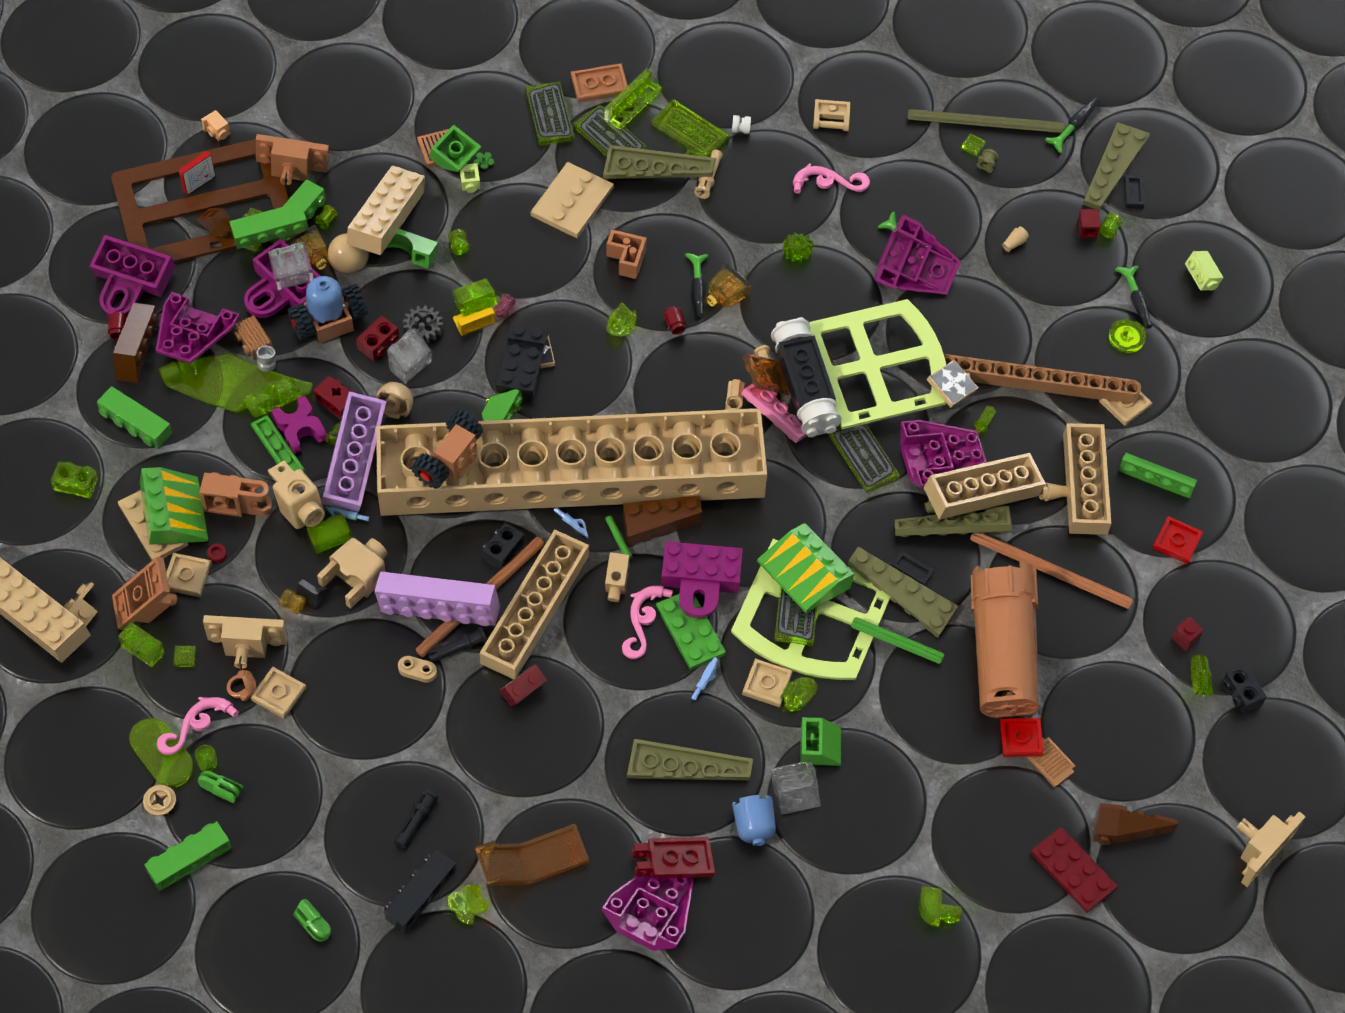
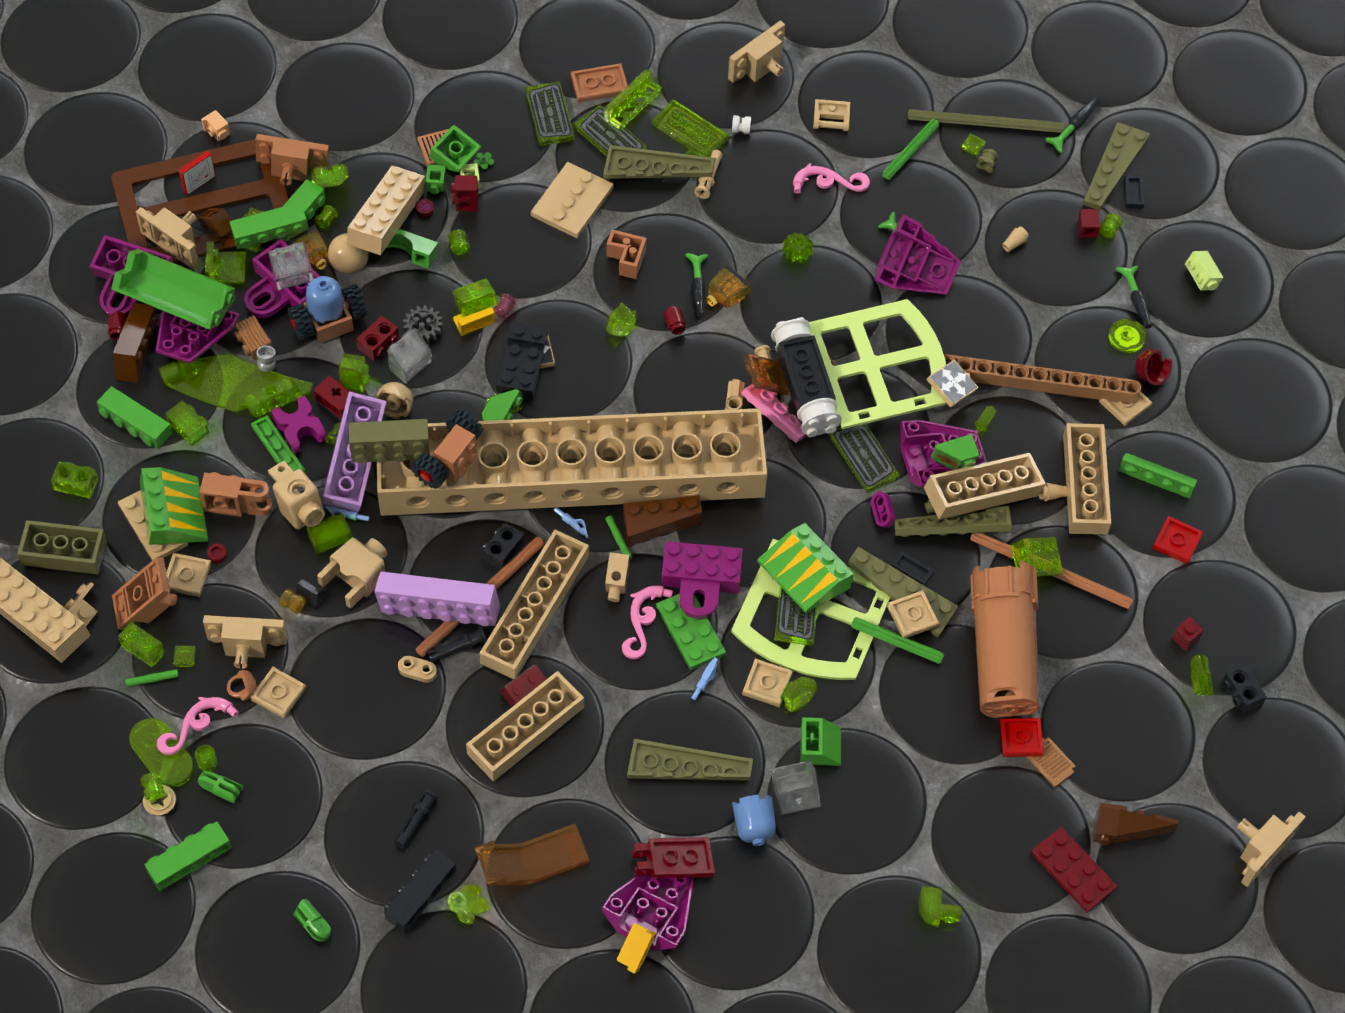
(62, 547): none -> olive brick
(150, 678): none -> bright green piece
(152, 786): none -> clear neon green wheel
(171, 234): none -> tan brick
(174, 289): none -> bright green panel
(187, 423): none -> clear neon green brick
(225, 266): none -> clear neon green bracket
(330, 178): none -> clear neon green slope
(354, 372): none -> clear neon green brick
(388, 440): none -> olive brick
(424, 207): none -> dark red tile
(433, 181): none -> bright green brick
(465, 193): none -> dark red brick
(525, 726): none -> tan brick
(636, 947): none -> yellow panel
(759, 55): none -> tan brick
(884, 512): none -> magenta plate
(910, 149): none -> bright green axle
(913, 614): none -> tan tile
(956, 453): none -> bright green slope
(1040, 554): none -> clear neon green bracket
(1152, 368): none -> dark red helmet

